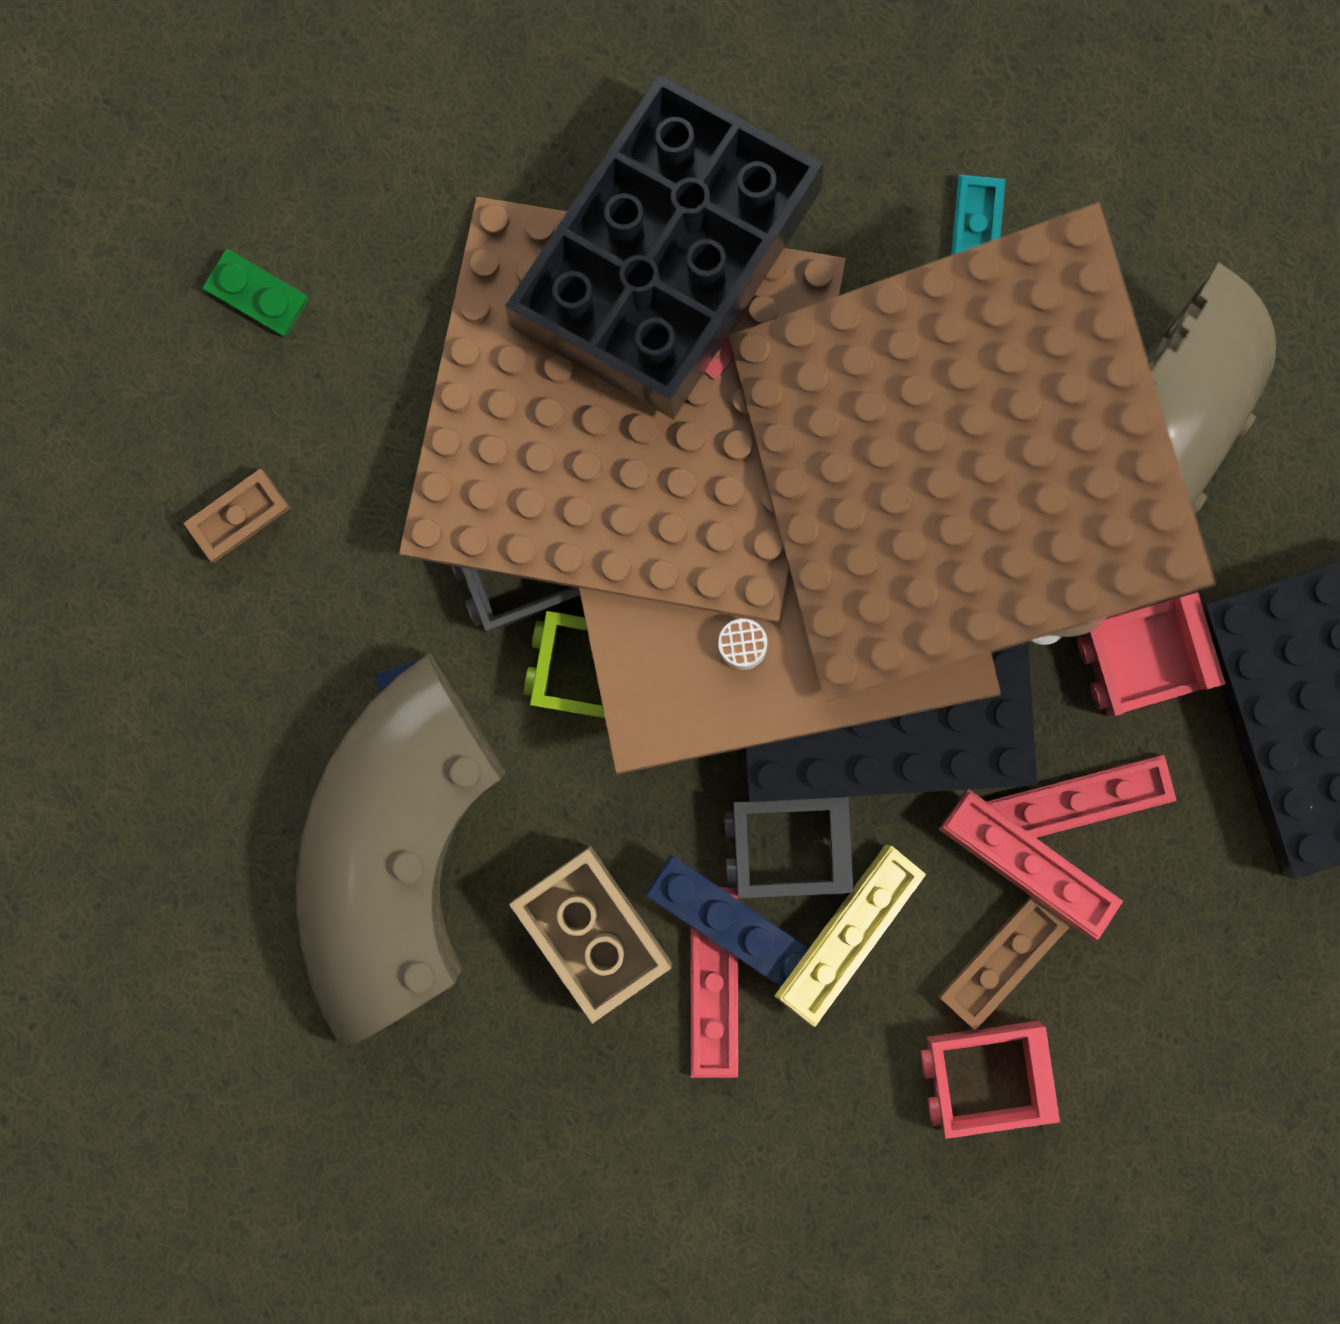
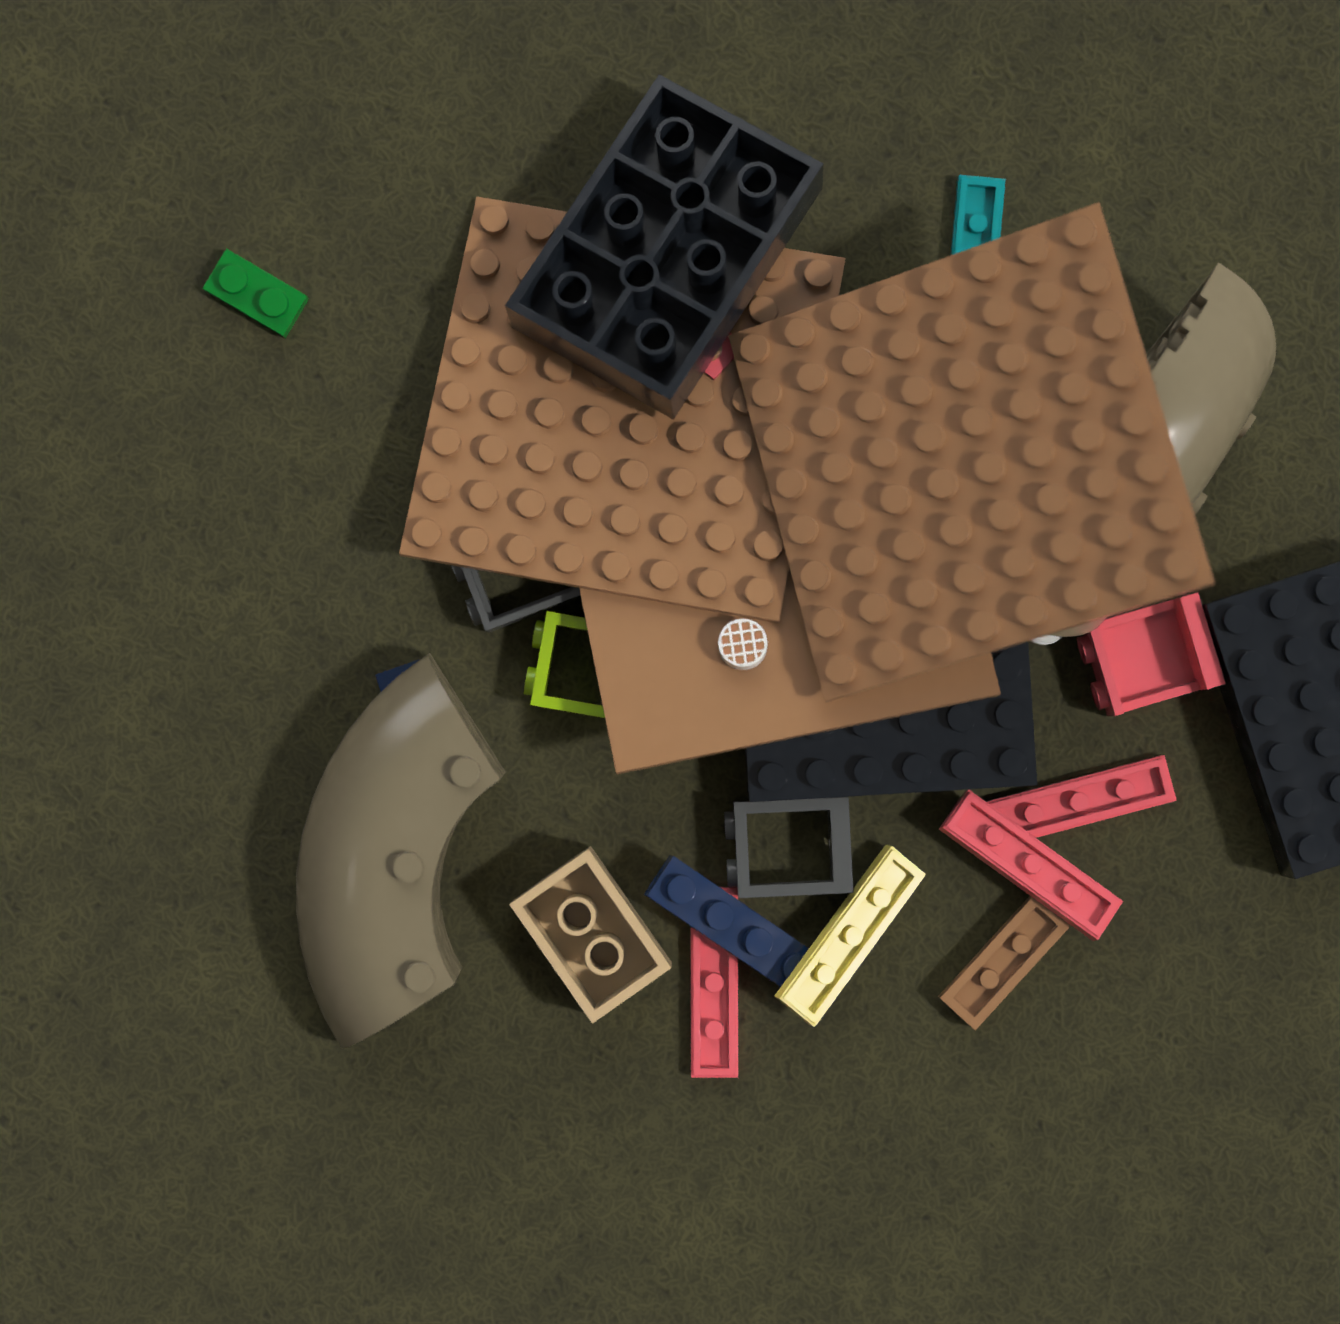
(237, 515): medium nougat plate -> none
(1039, 1072): coral window -> none

